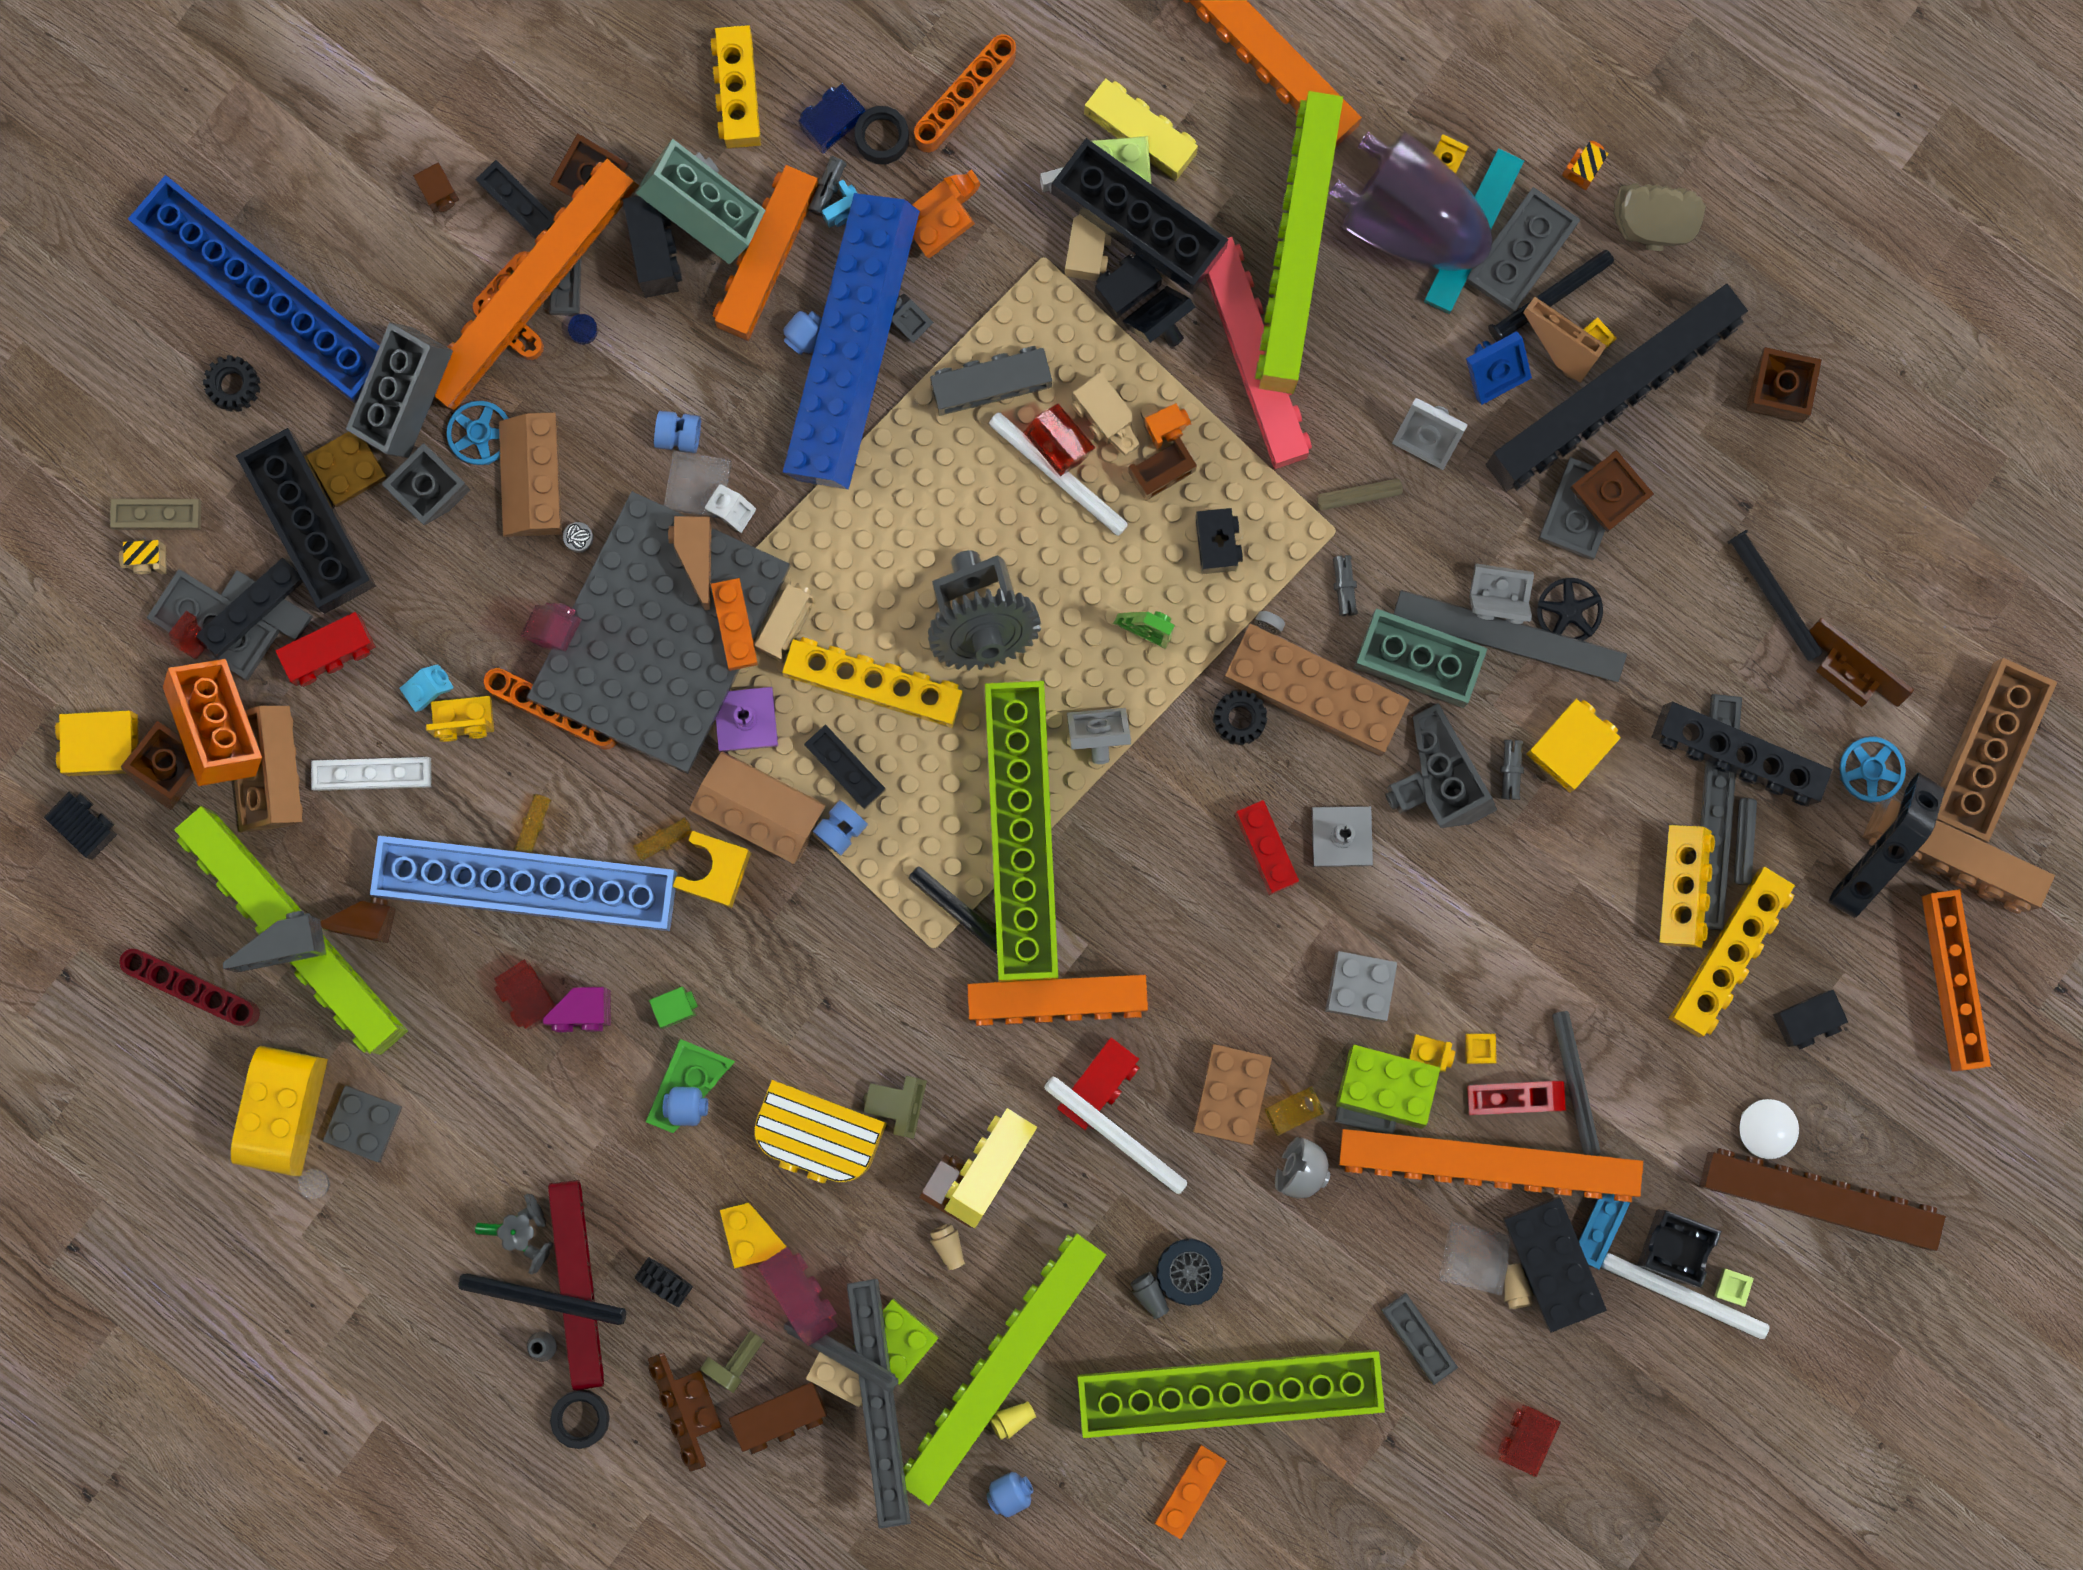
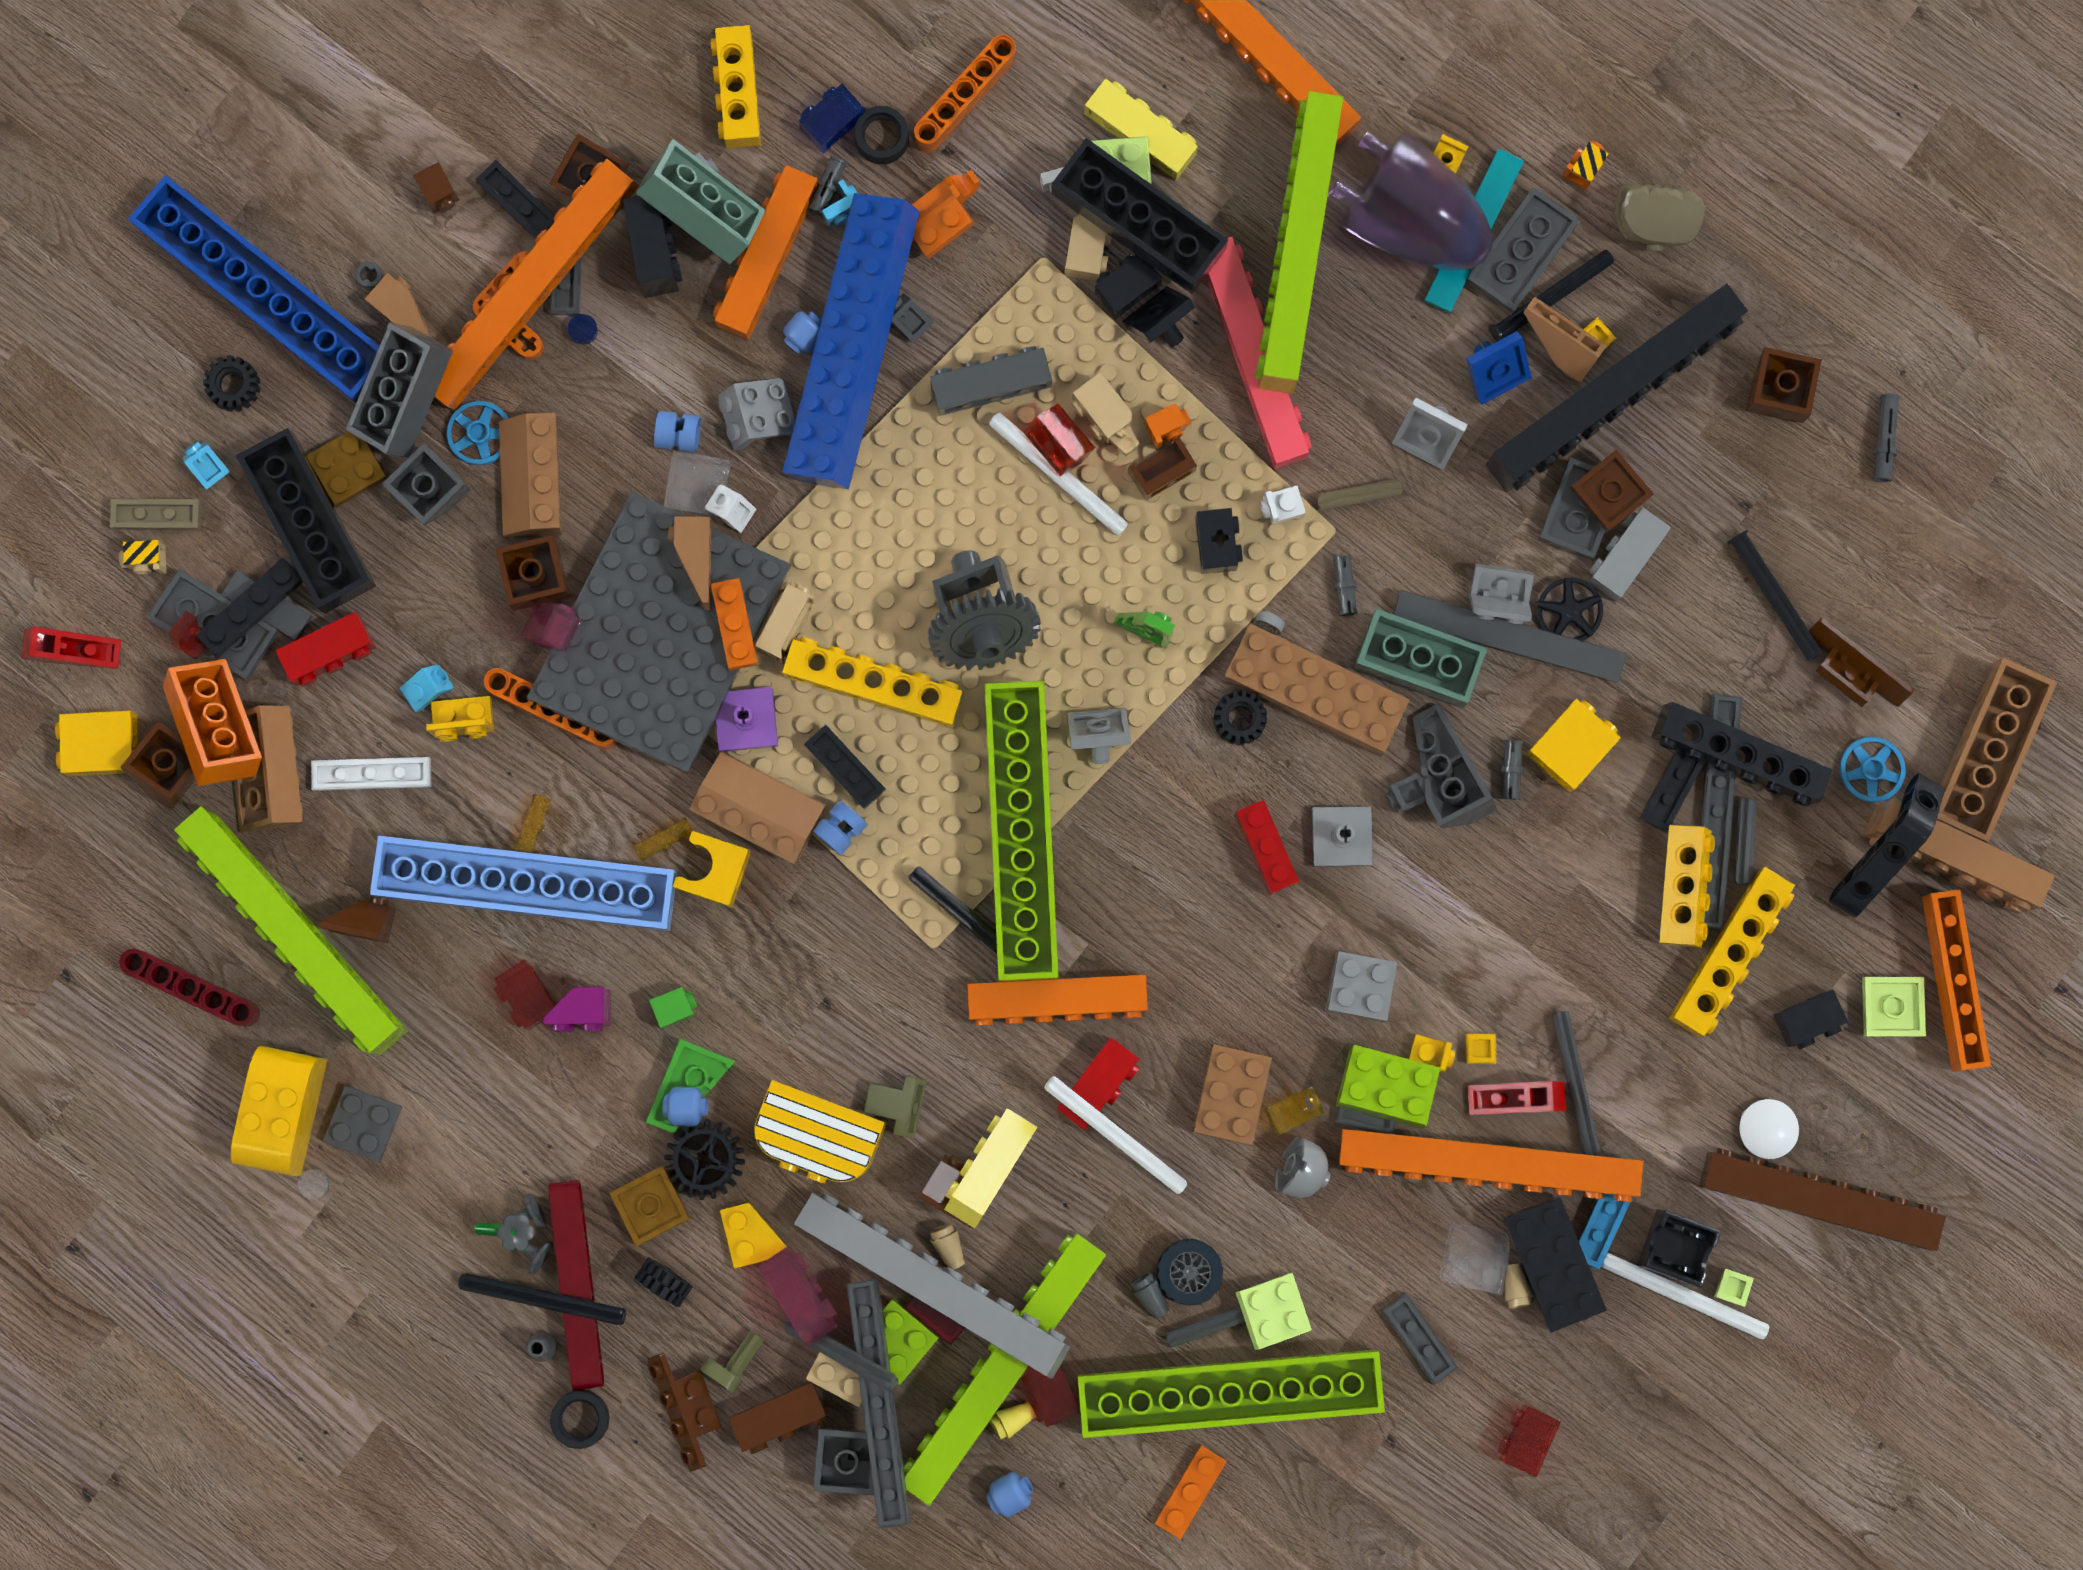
(70, 648): none -> red slope
(81, 825): black brick -> none
(204, 464): none -> medium azure bracket
(283, 942): dark grey slope -> none
(366, 284): none -> dark grey bush
(396, 303): none -> medium nougat slope
(532, 572): none -> reddish brown slope
(578, 537): tile -> none
(649, 1206): none -> pearl gold plate
(680, 1149): none -> black gear
(756, 411): none -> light grey bracket
(843, 1462): none -> dark grey slope
(932, 1285): none -> light grey brick
(935, 1320): none -> dark red tile
(1053, 1396): none -> clear red brick
(1204, 1327): none -> dark grey axle
(1273, 1311): none -> yellowish green plate
(1282, 505): none -> white bracket
(1628, 553): none -> light grey brick
(1671, 791): none -> black plate
(1885, 447): none -> dark grey pin
(1893, 1007): none -> yellowish green plate

